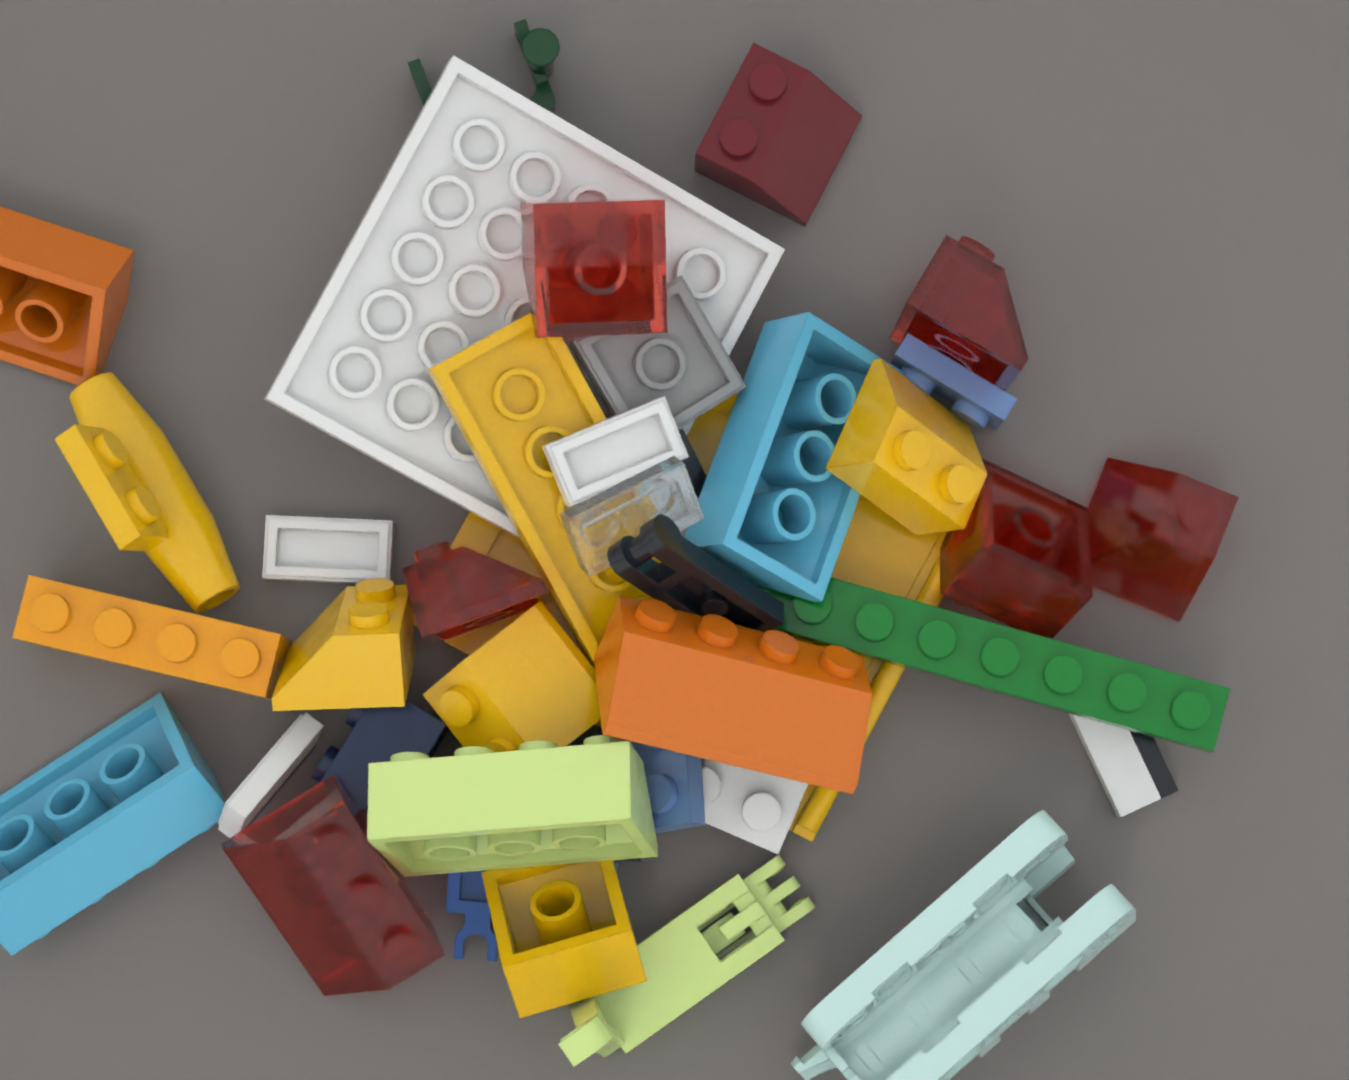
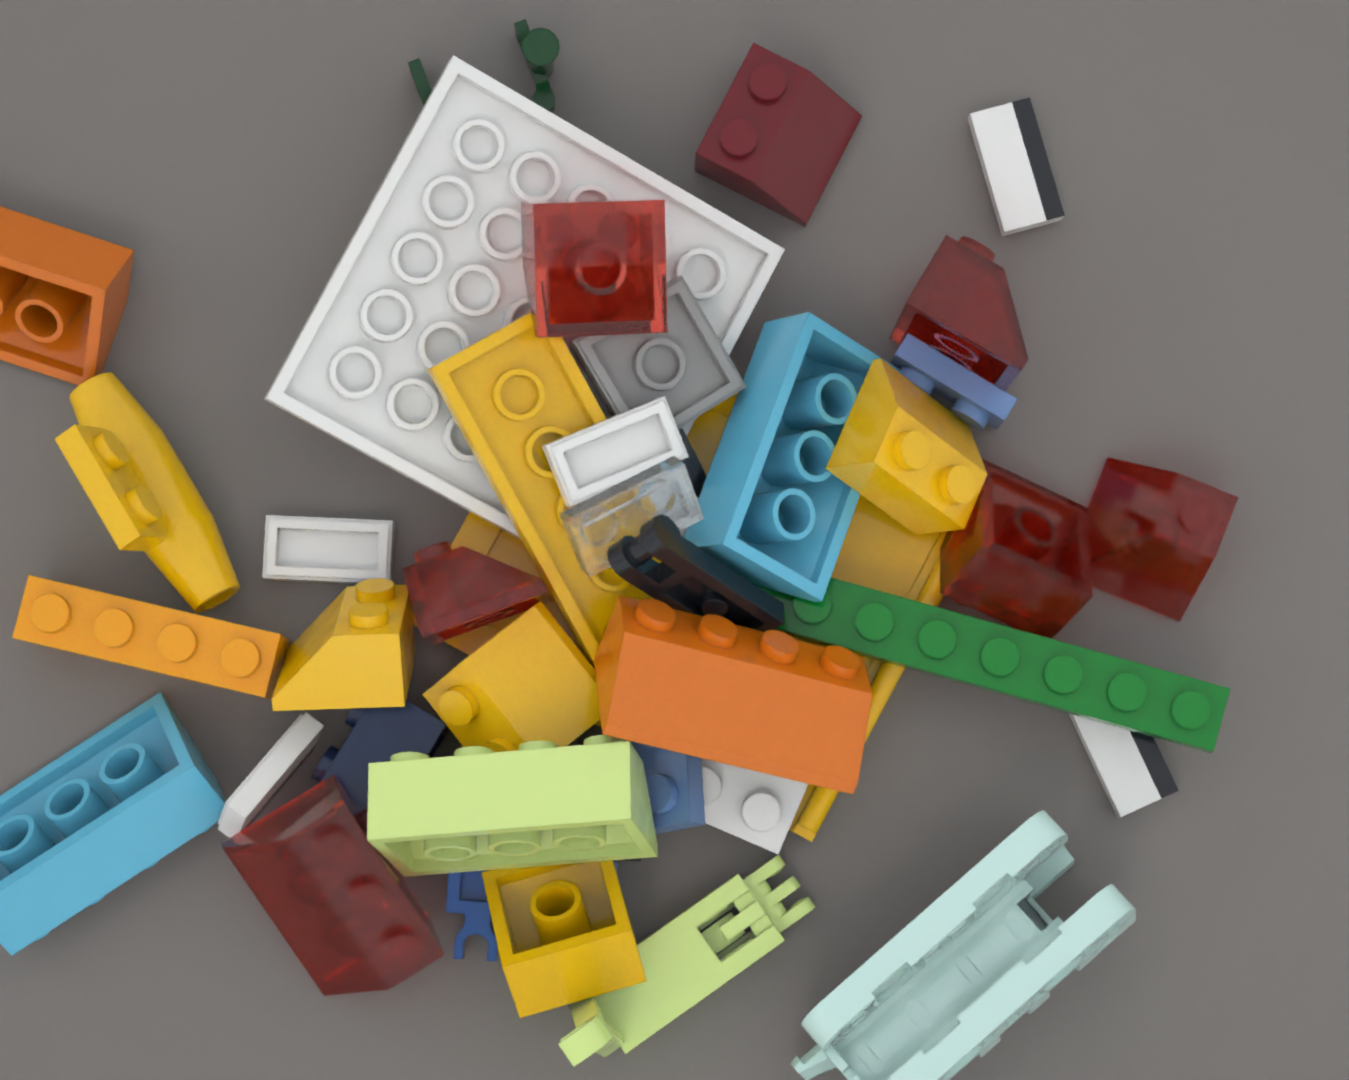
(1015, 166): none -> white tile

